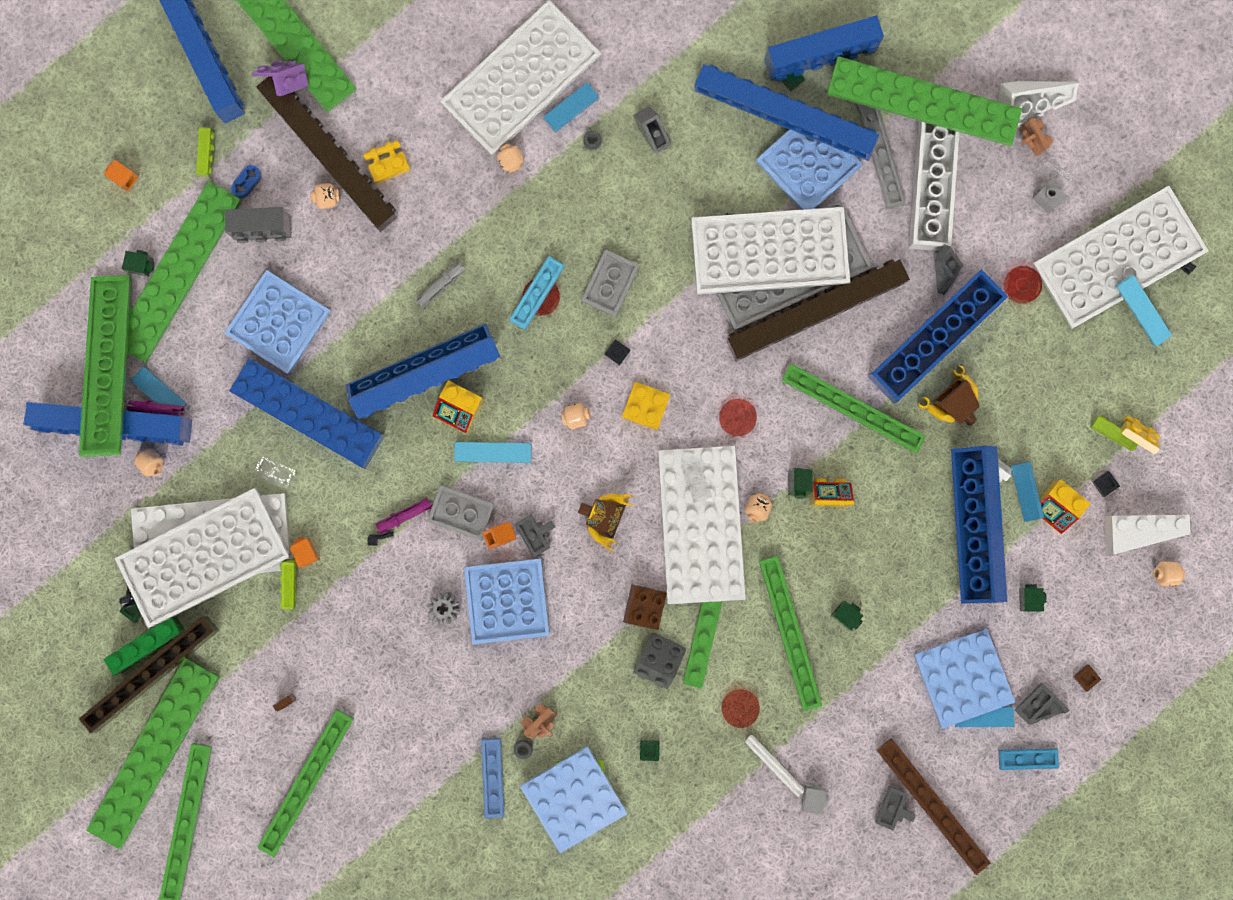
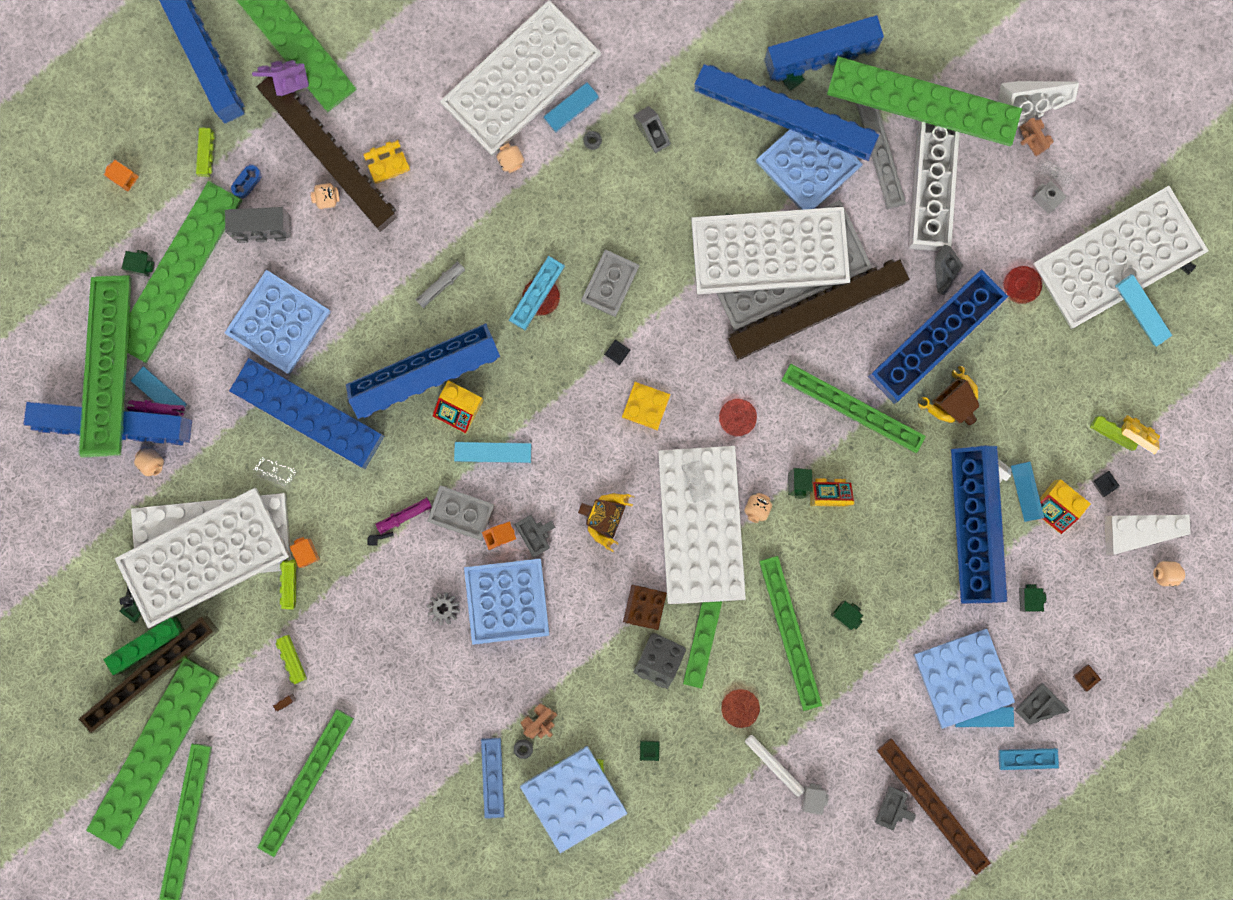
(291, 659): none -> lime piece
(575, 415): light nougat head -> none

